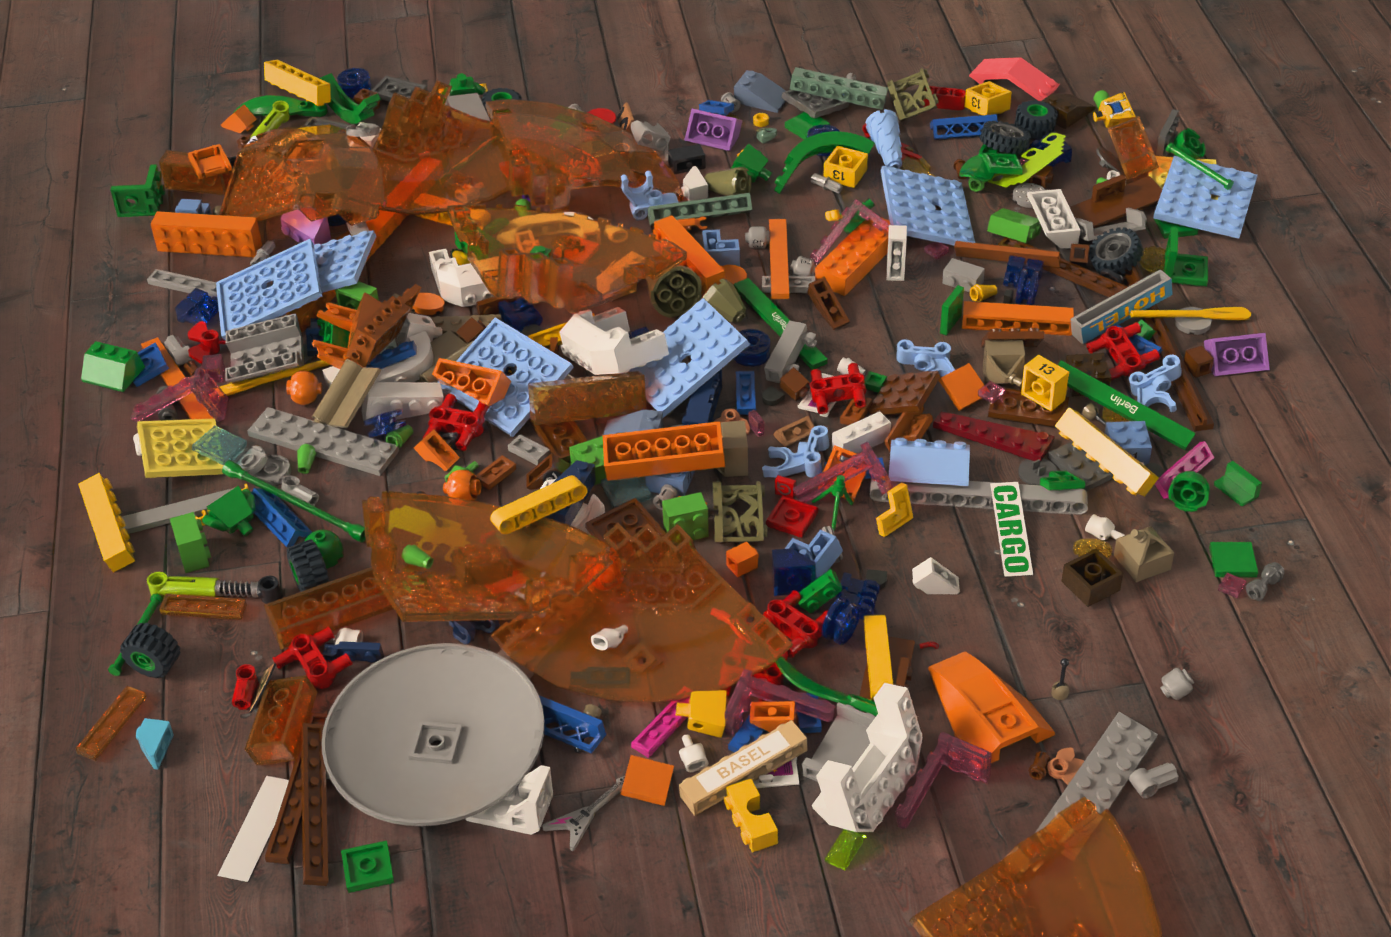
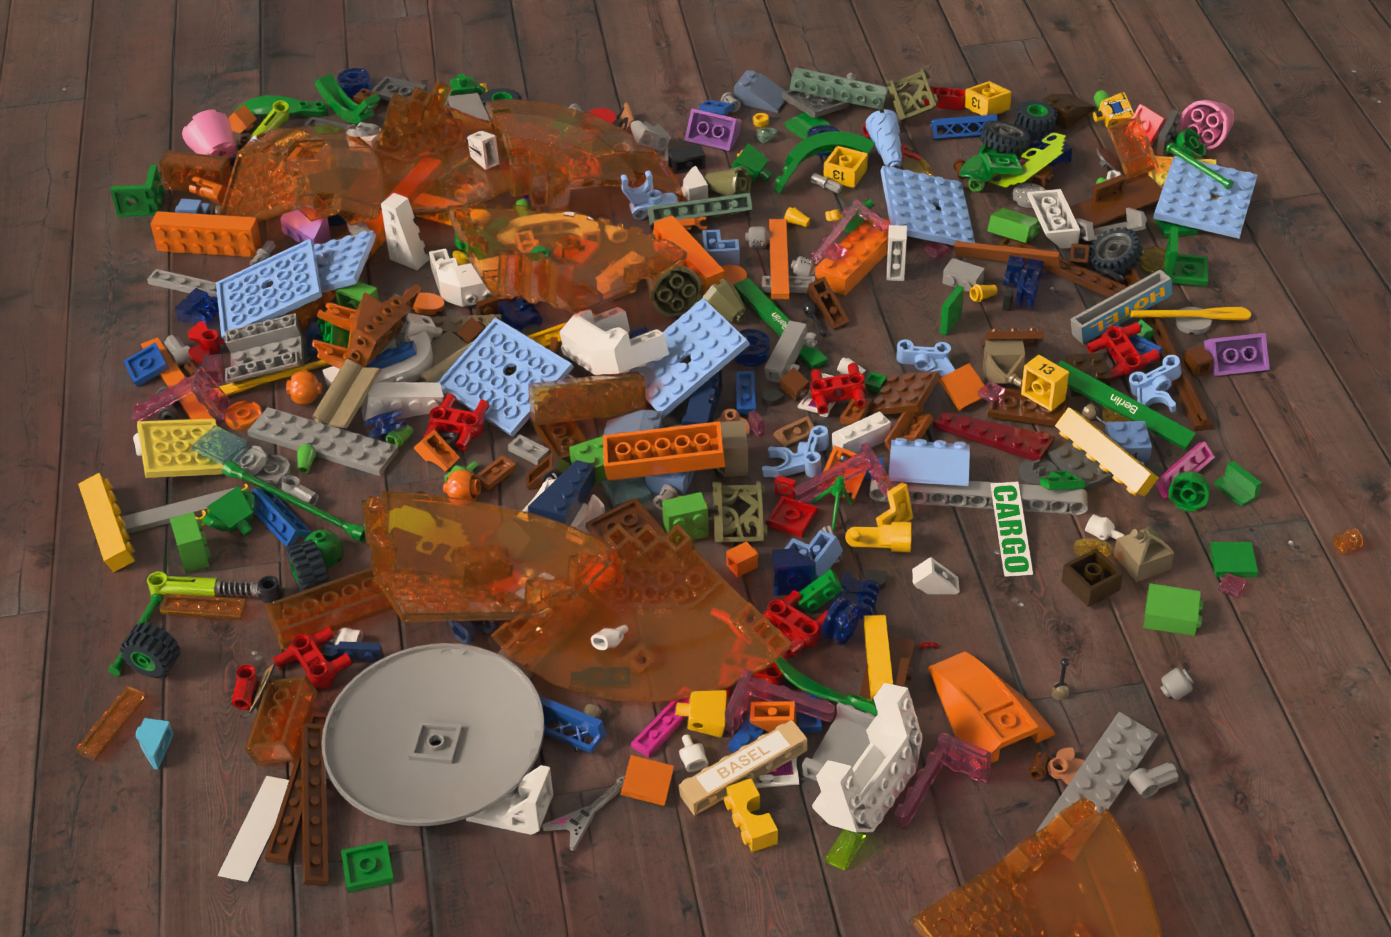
(111, 366): green slope -> none
(209, 190): none -> orange plate
(210, 134): none -> bright pink cone
(211, 165): orange container -> none
(242, 415): none -> orange tile
(297, 82): yellow brick -> none
(402, 233): none -> white wedge
(415, 556): bright green cone -> none
(476, 381): orange wedge -> none
(483, 149): none -> white torso
(538, 504): yellow beam -> none
(796, 217): none -> yellow cone
(811, 309): none -> black hinge
(834, 251): none -> clear pink tile
(886, 536): none -> yellow piece
(1008, 316): orange brick -> none
(1018, 72): coral windscreen -> none
(1151, 122): none -> coral tile
(1173, 609): none -> bright green brick
(1209, 120): none -> bright pink cone
(1270, 575): dark grey piece -> none
(1349, 540): none -> clear orange wheel

